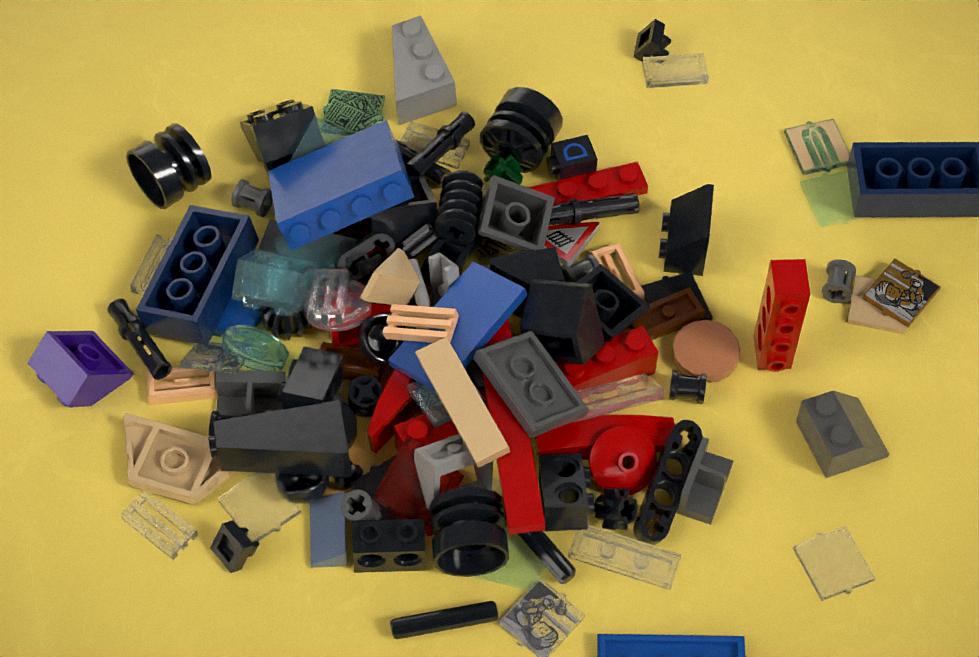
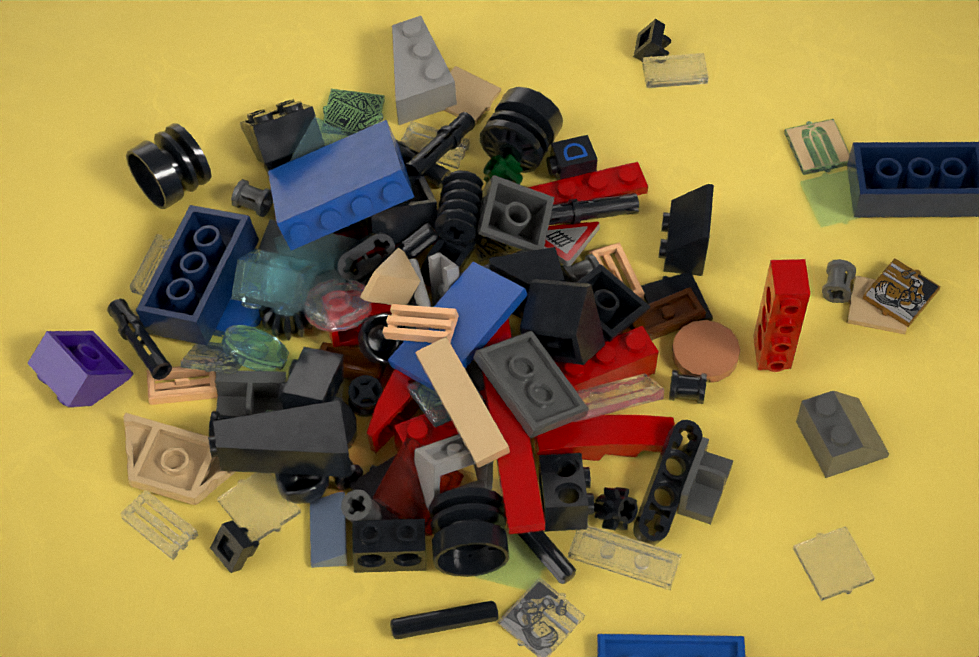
(327, 312): clear tile -> none
(472, 94): none -> tan piece
(607, 457): red dish -> none

